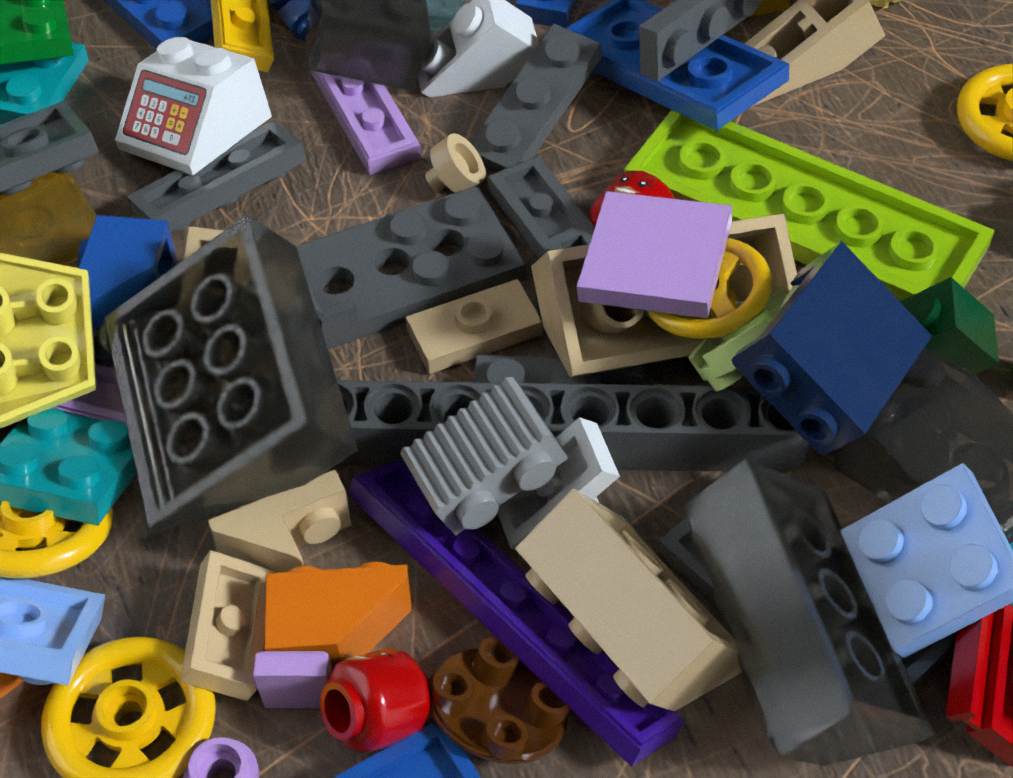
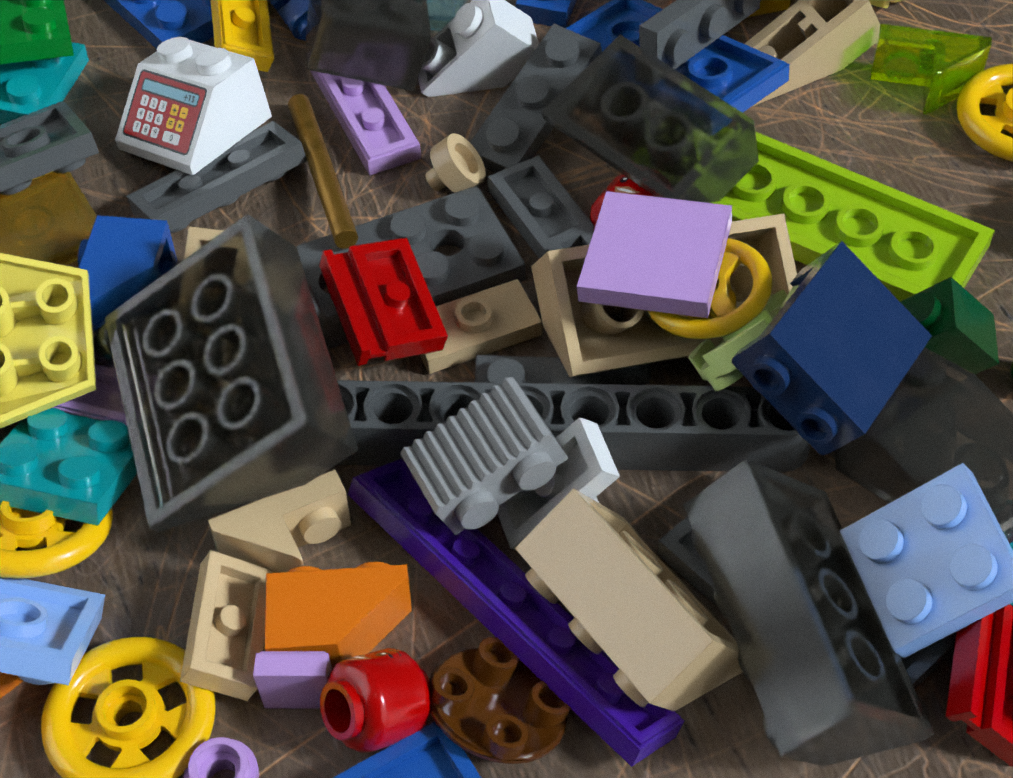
(323, 172): none -> pearl gold bar
(383, 301): none -> red plate
(656, 125): none -> clear smoke slope
(929, 59): none -> clear neon green slope

